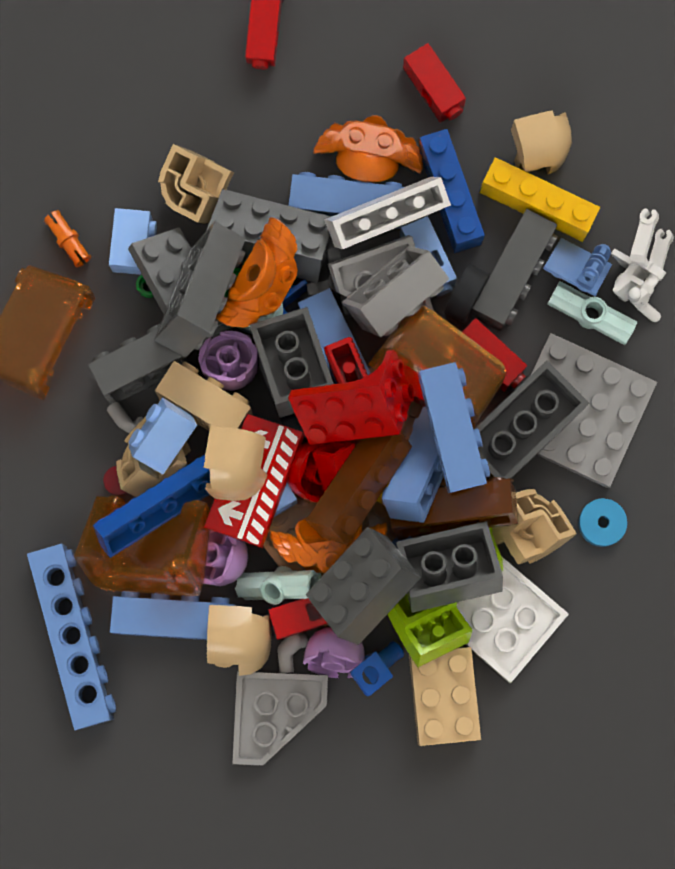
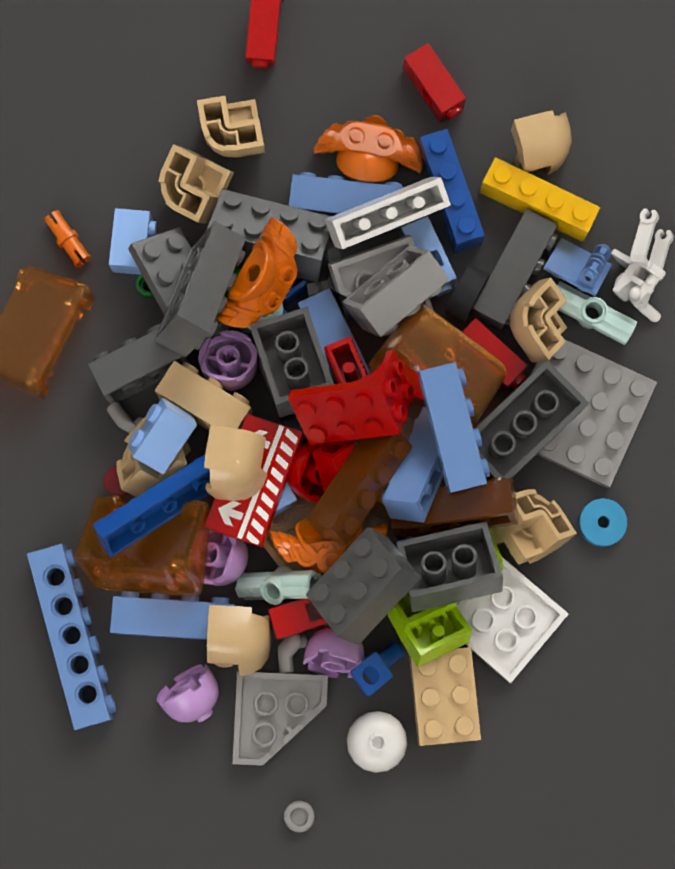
(191, 696): none -> lavender cylinder
(232, 127): none -> tan brick
(299, 816): none -> light grey tile
(377, 741): none -> white cylinder
(536, 320): none -> tan brick

